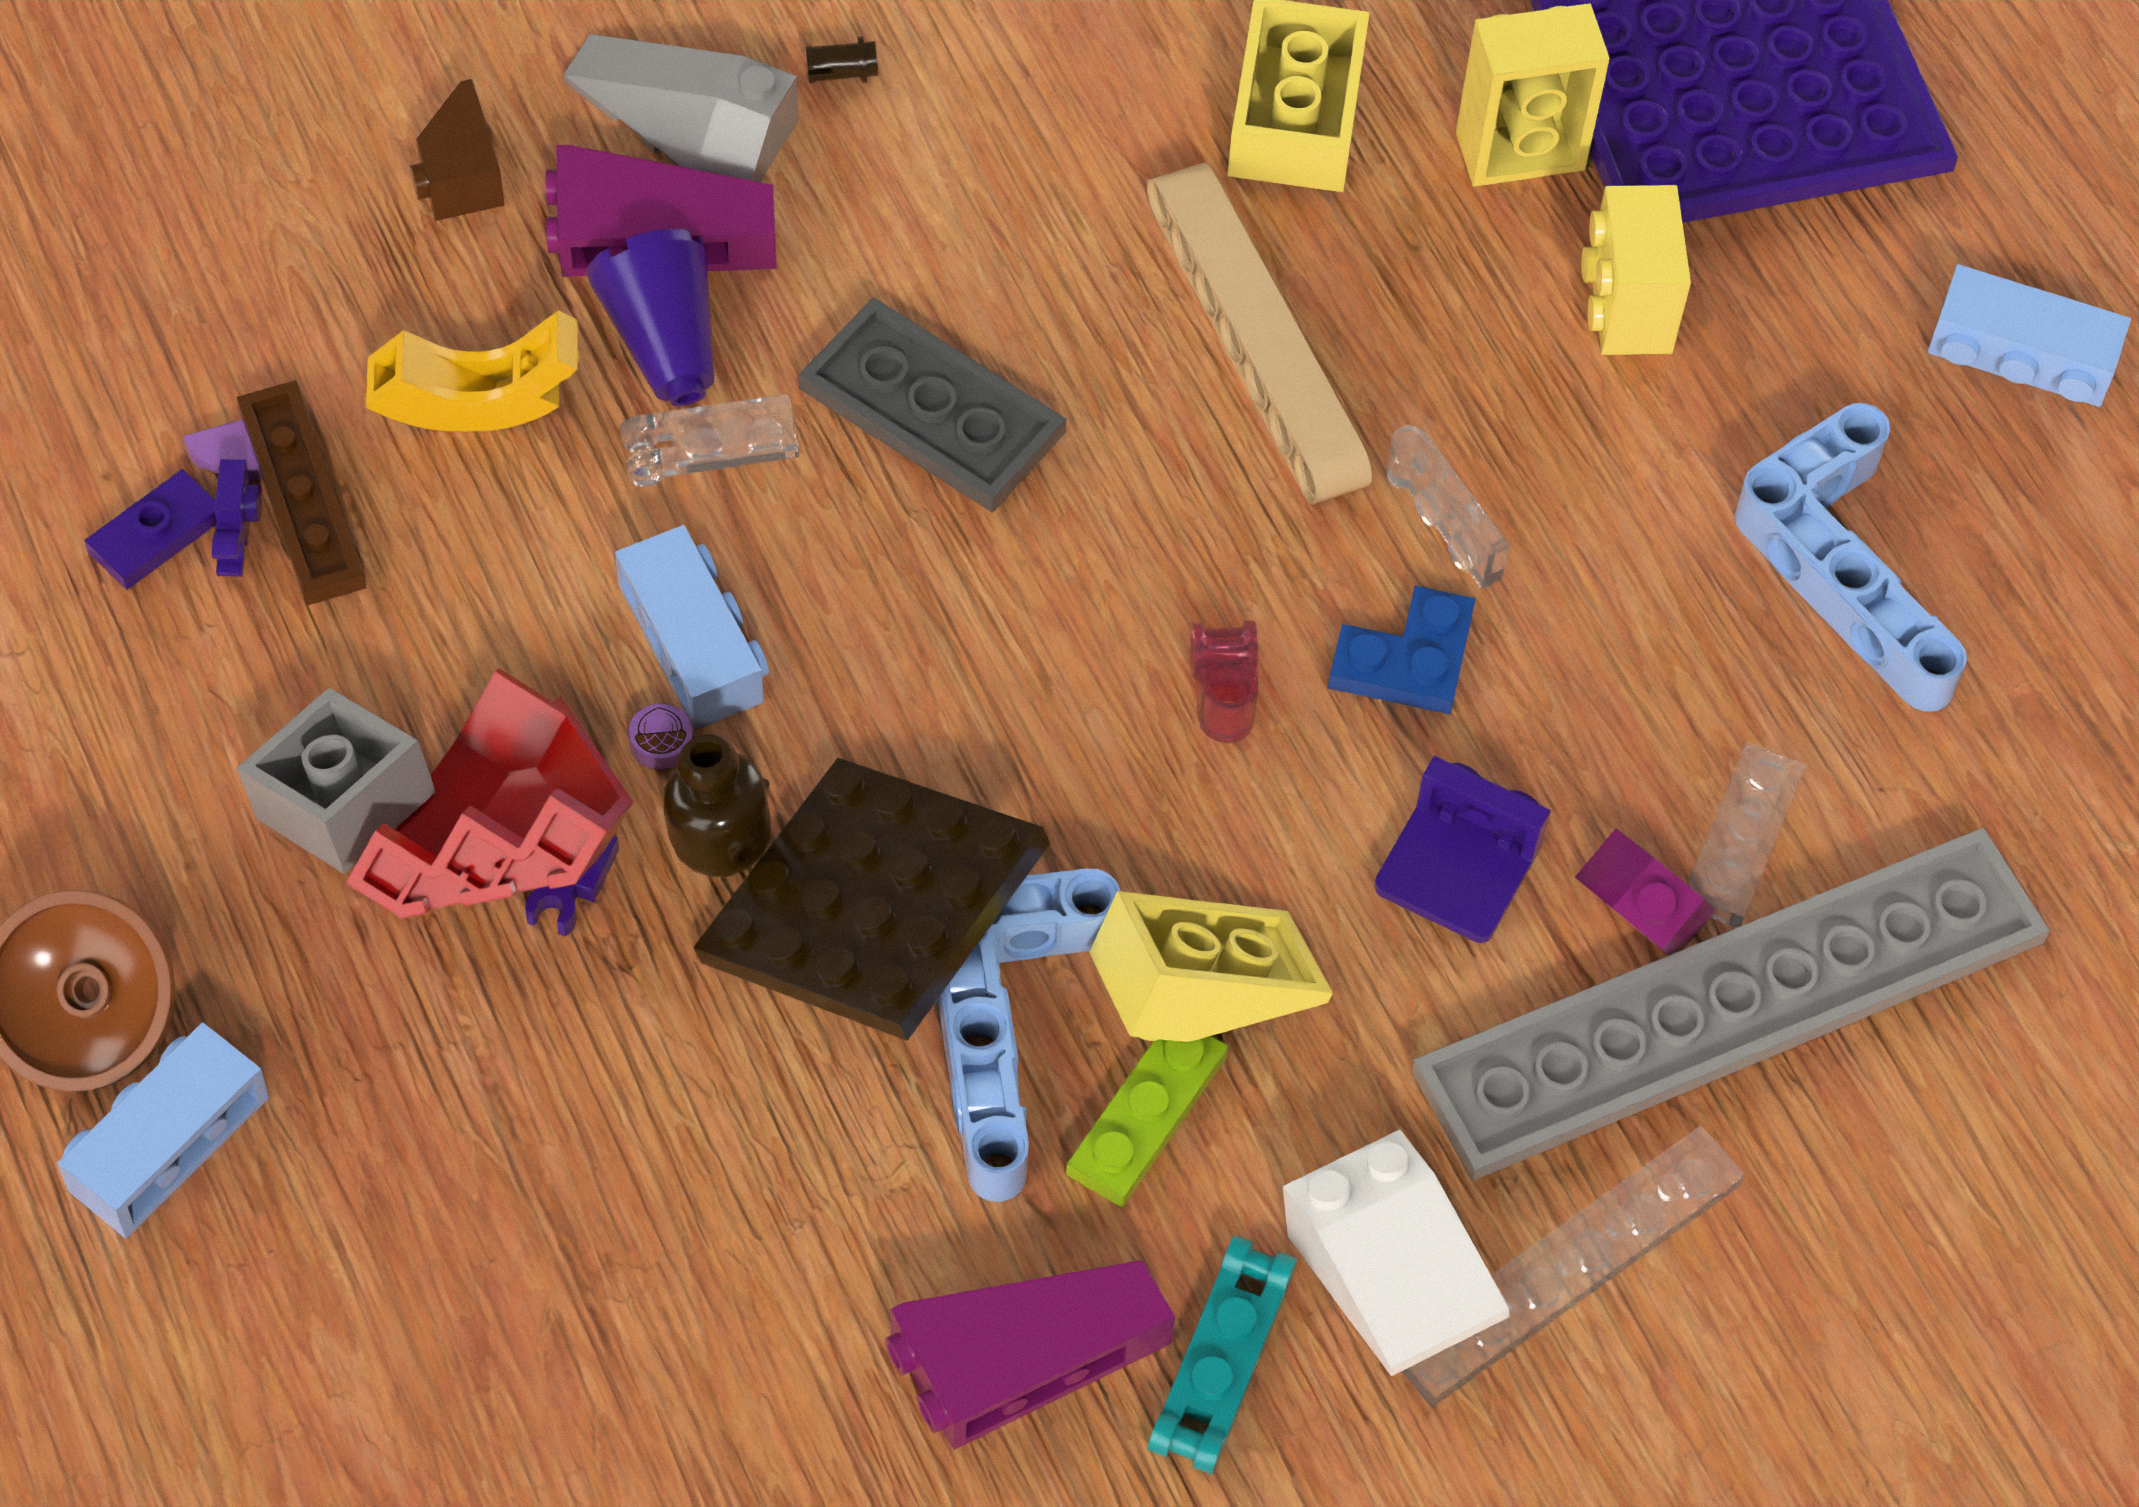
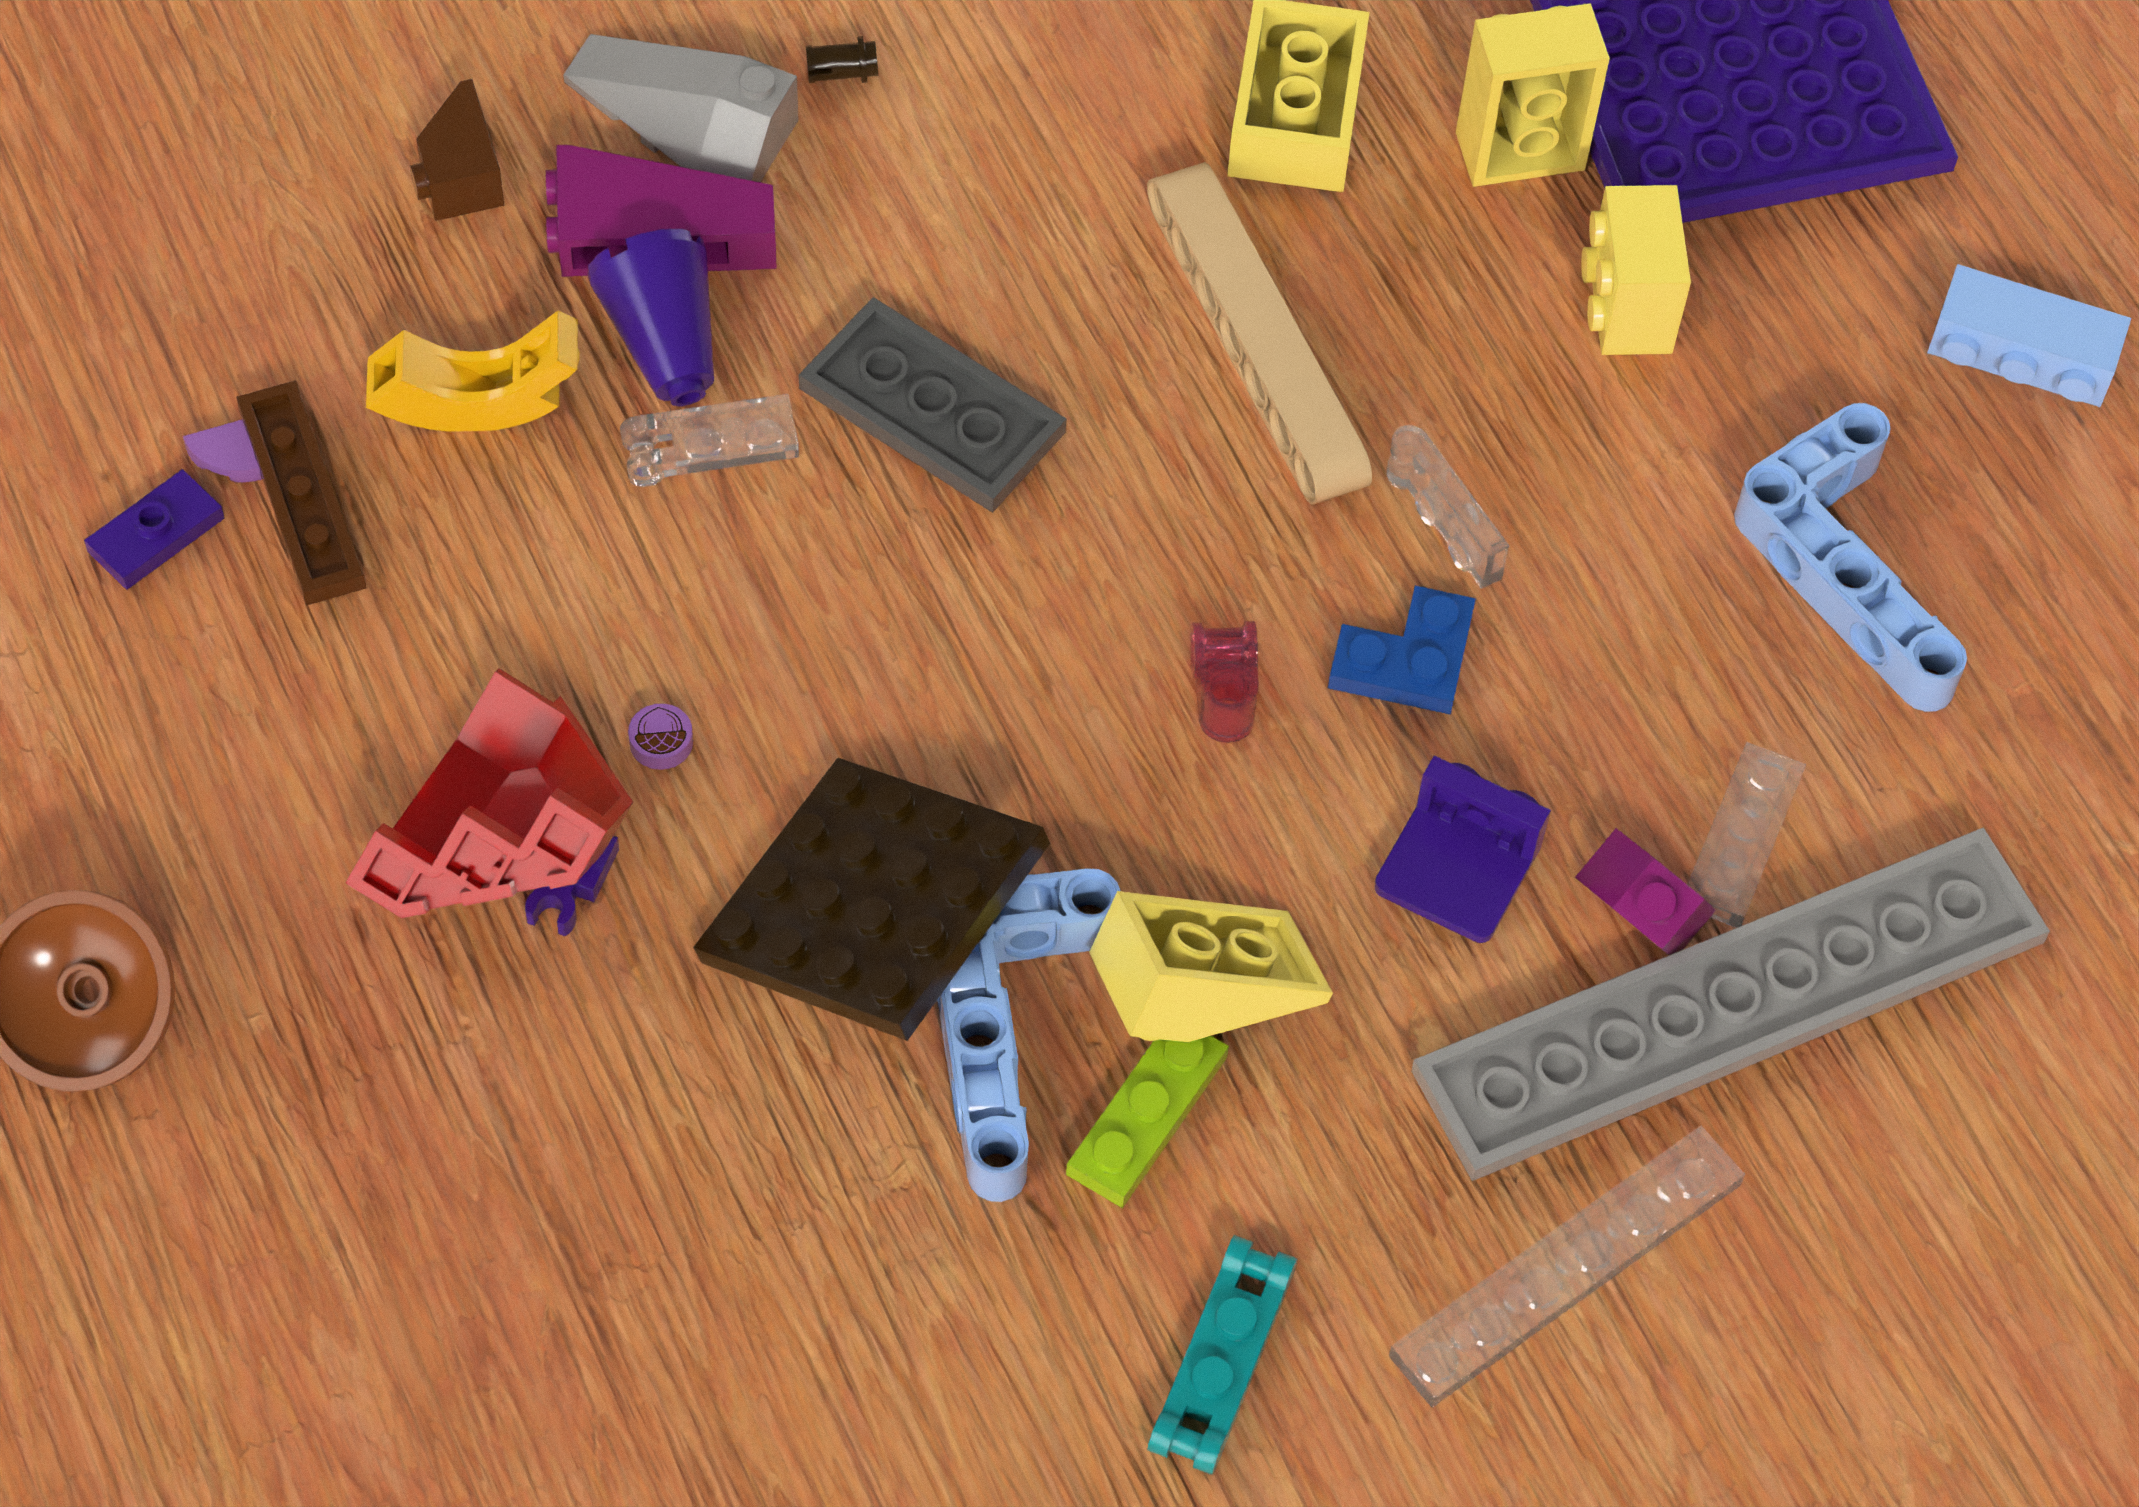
(162, 1129): light blue brick -> none
(235, 507): dark purple plate -> none
(336, 779): light grey brick -> none
(691, 626): light blue brick -> none
(716, 808): dark brown piece -> none
(1024, 1344): magenta slope -> none
(1392, 1252): white slope -> none

